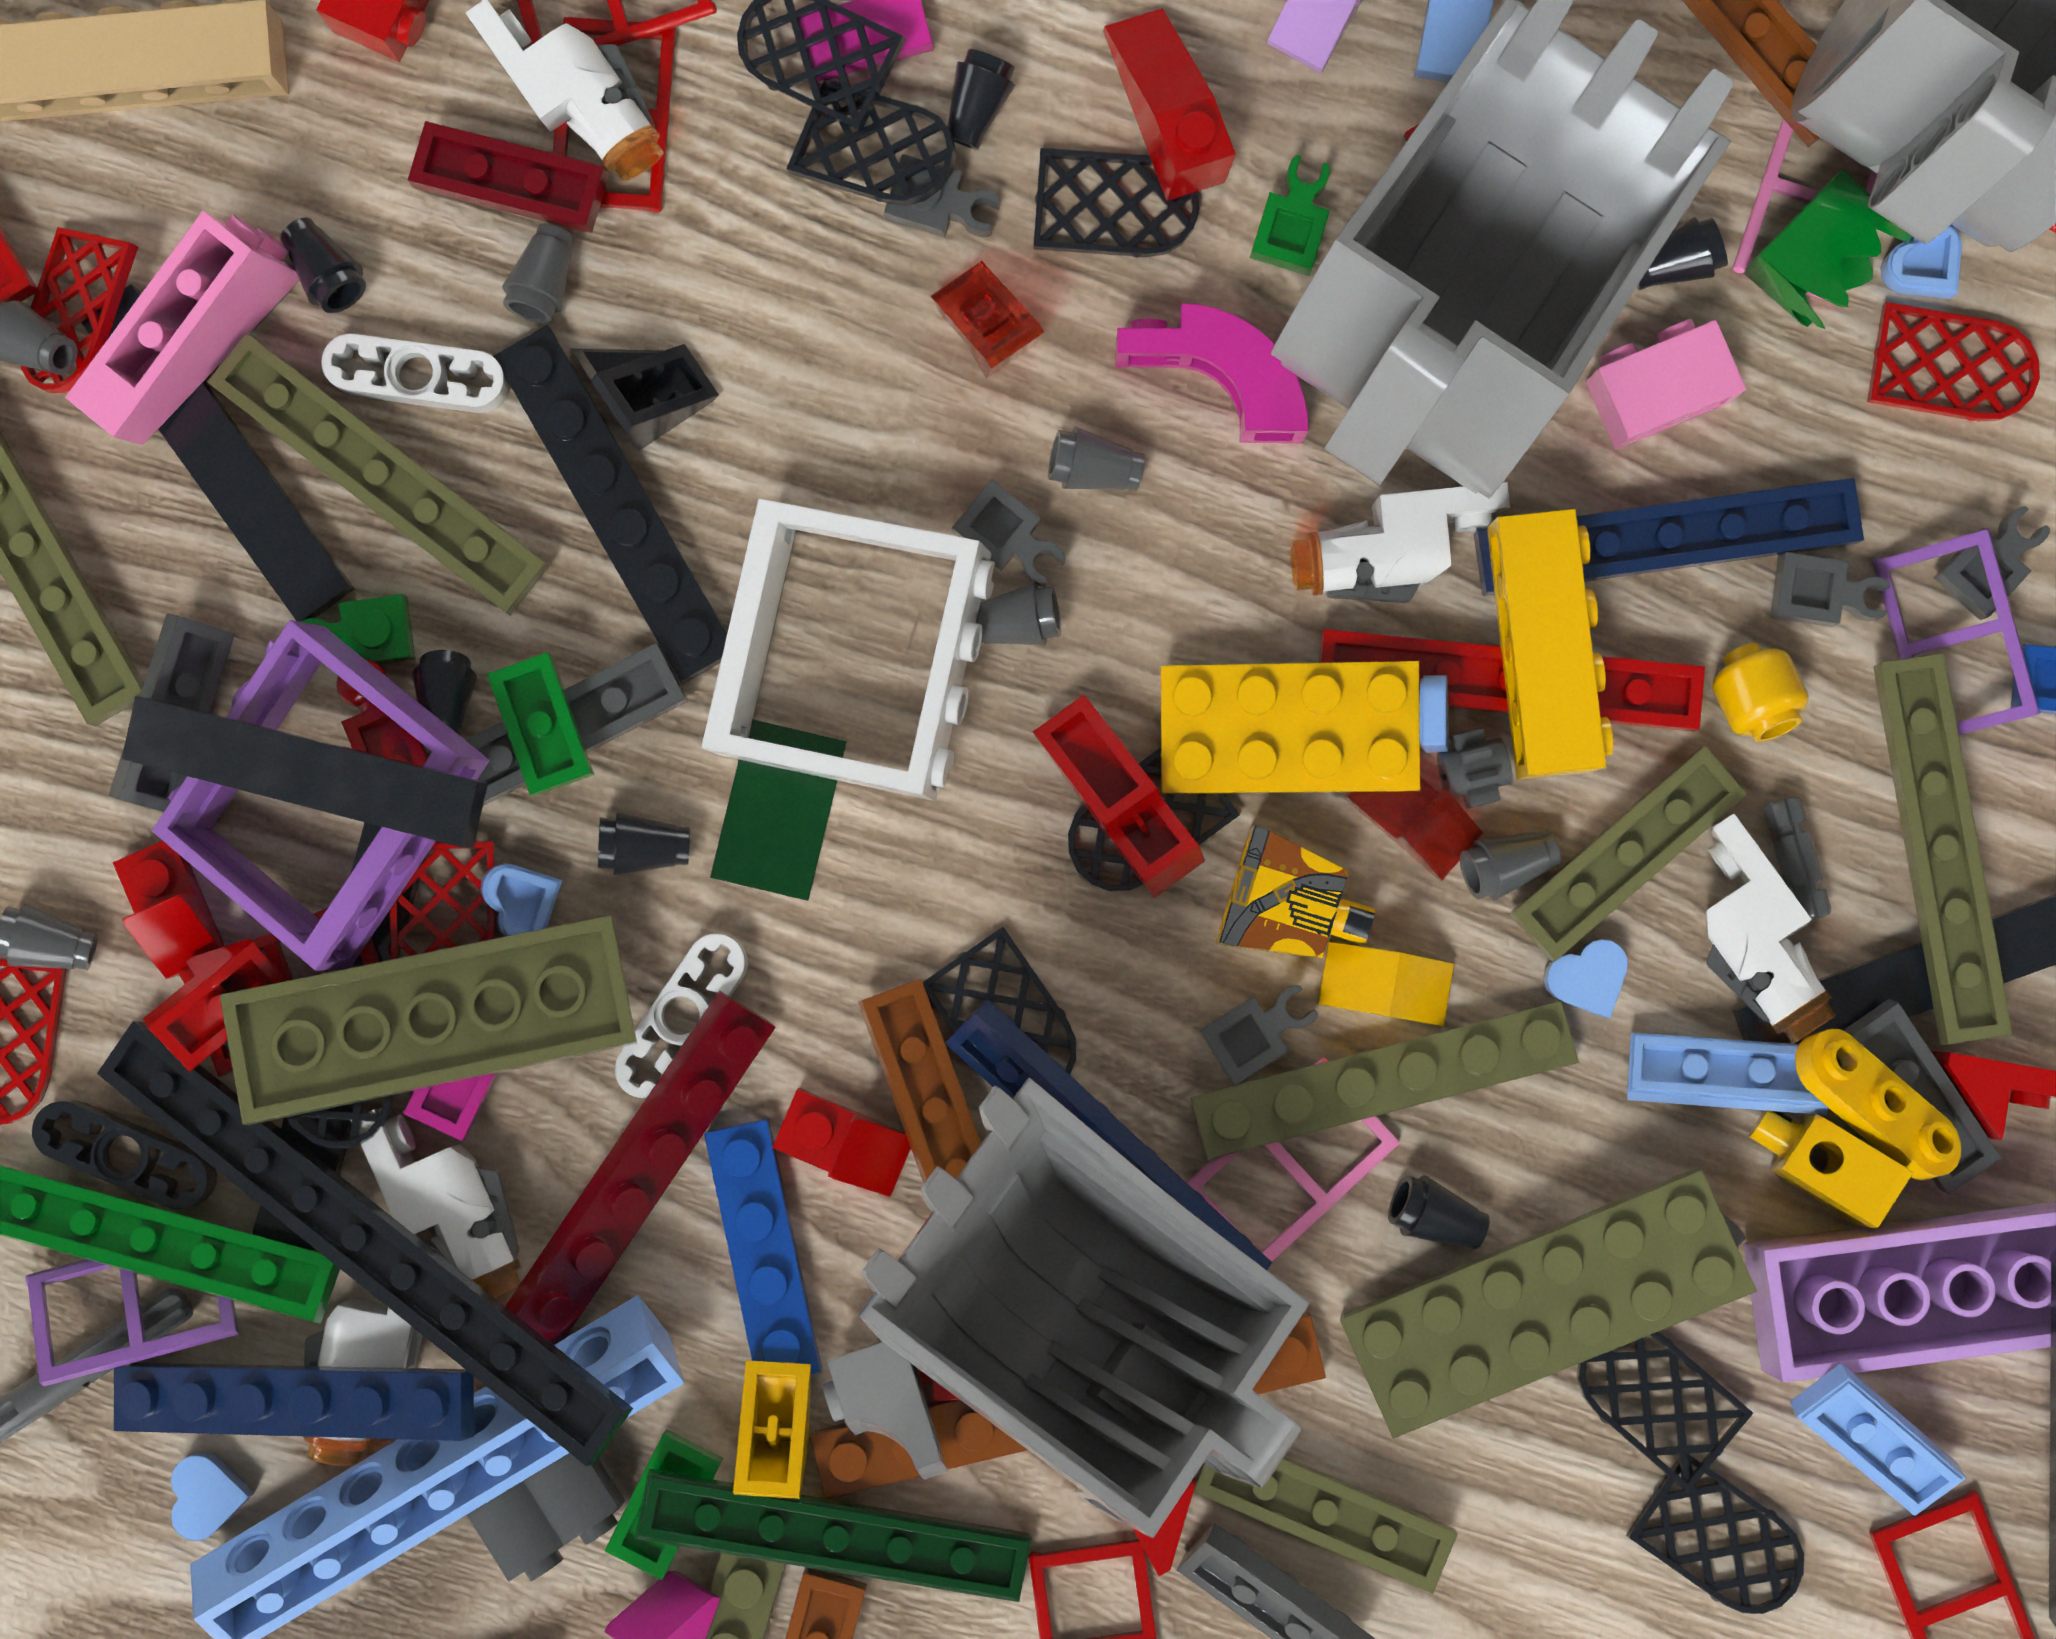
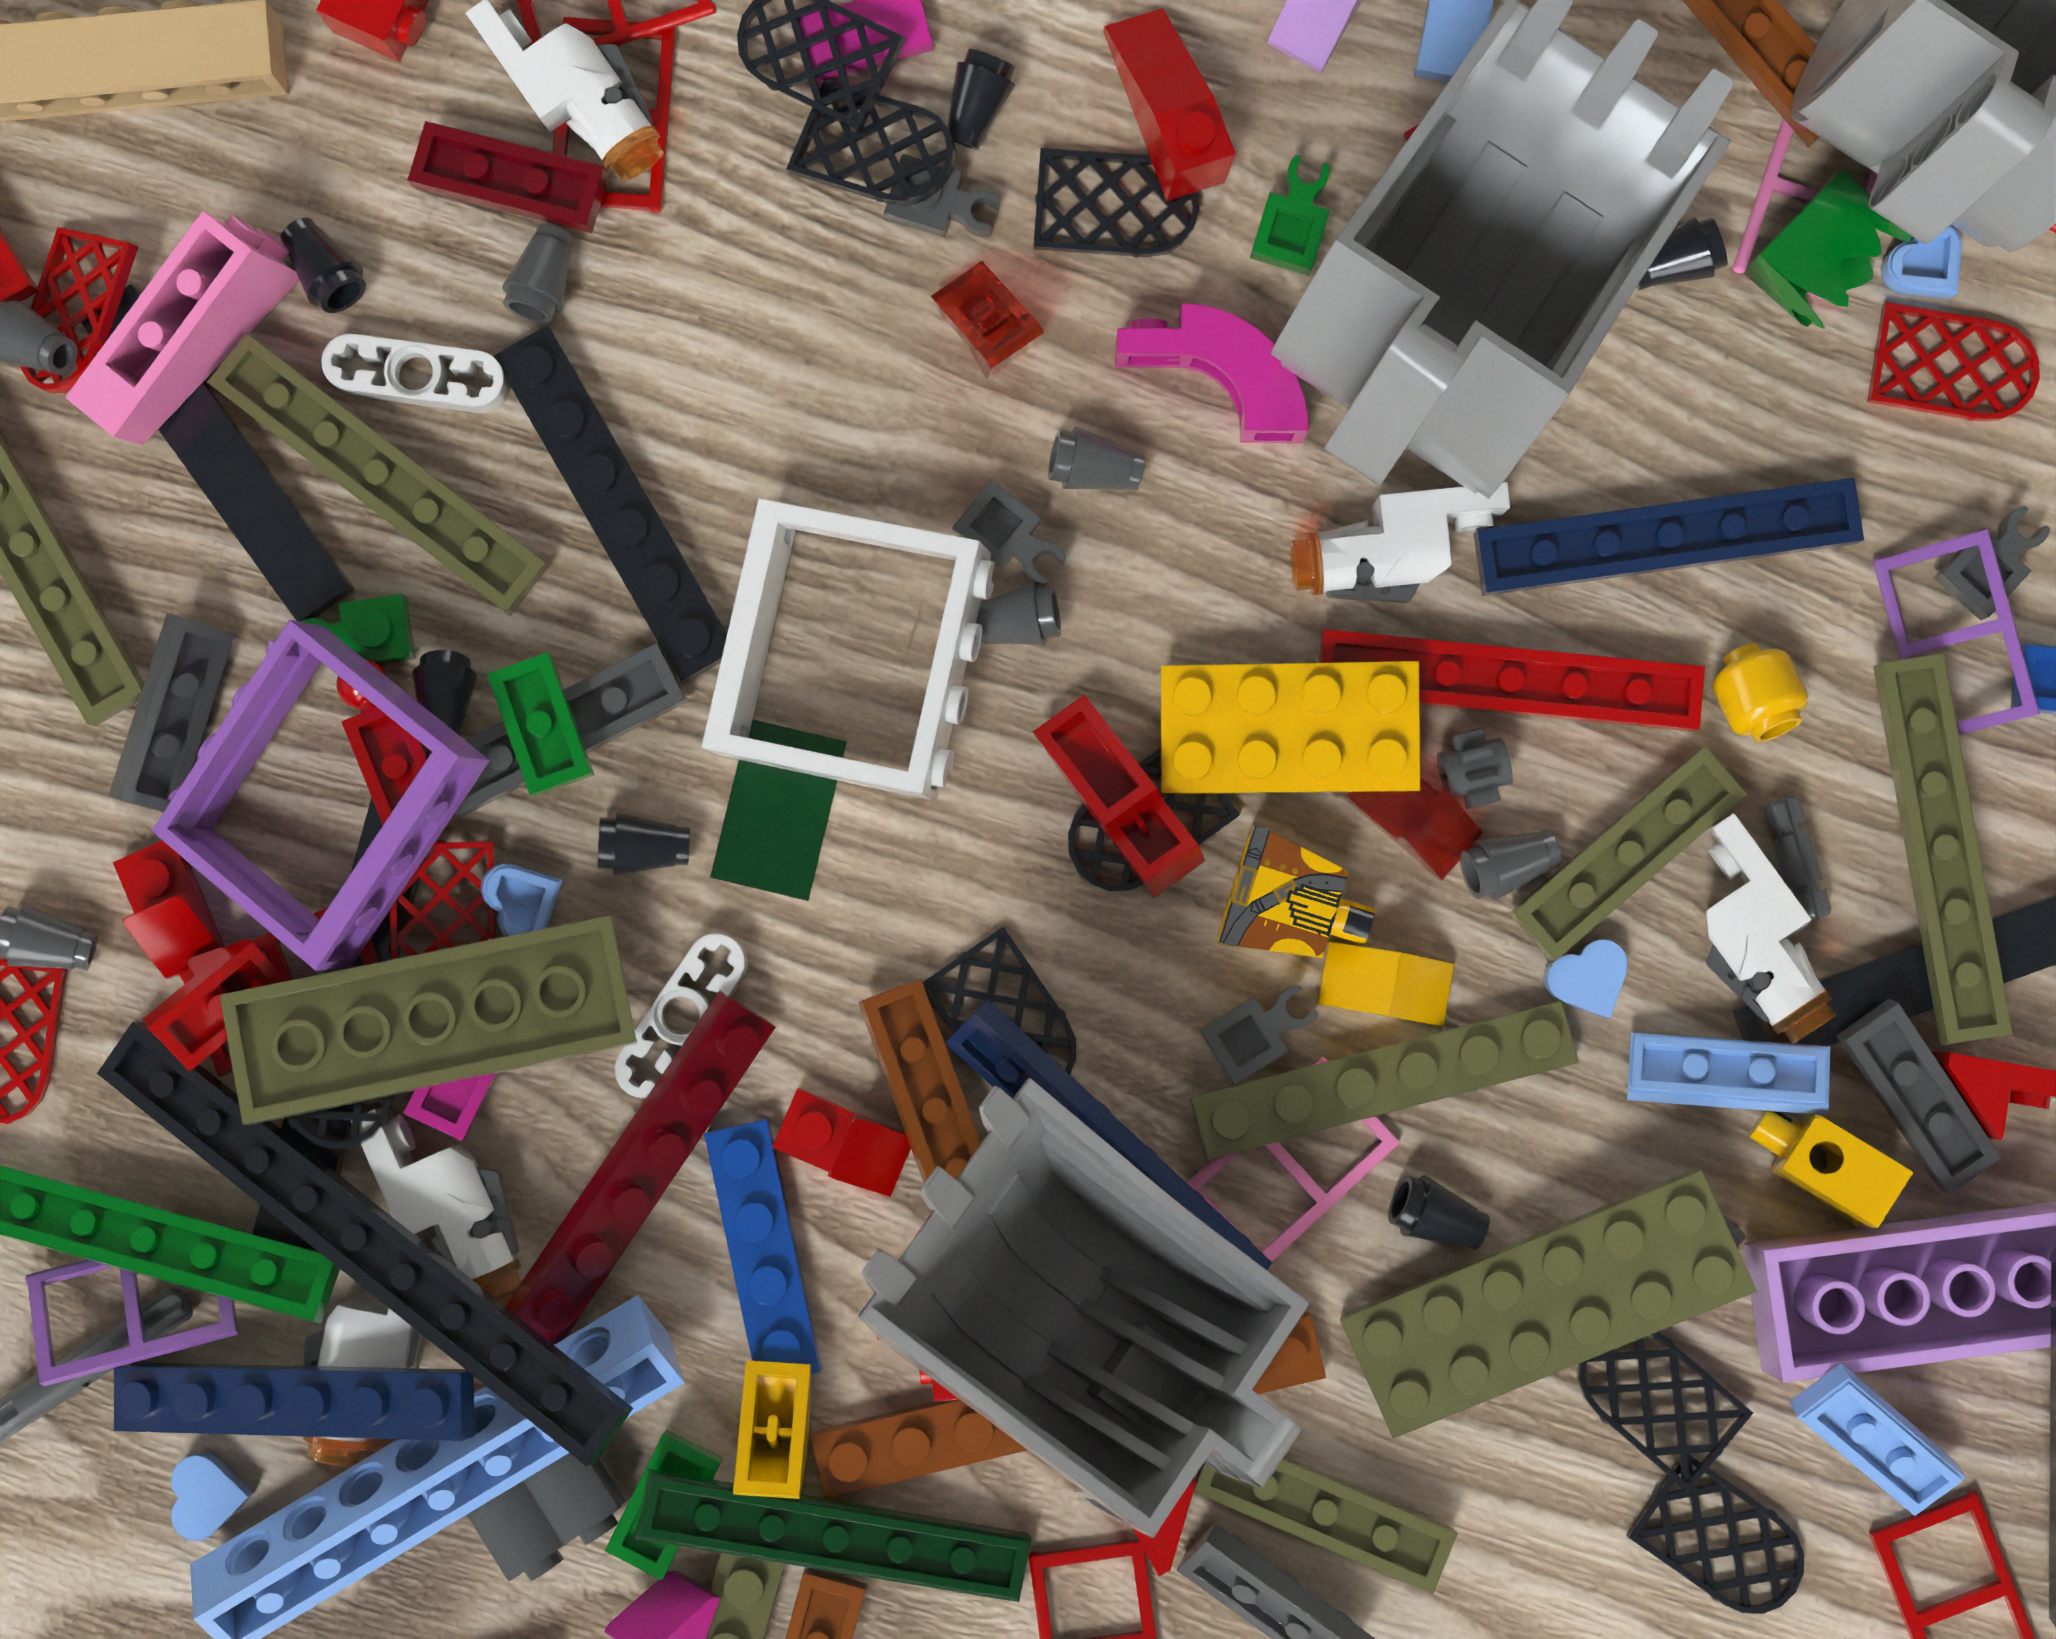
(89, 1121): black beam -> none
(305, 771): black tile -> none
(648, 388): black slope -> none
(883, 1395): light grey arch -> none
(1434, 714): light blue tile -> none
(1548, 644): yellow brick -> none
(1664, 383): bright pink brick -> none
(1817, 591): dark grey plate -> none
(1856, 1092): yellow plate -> none

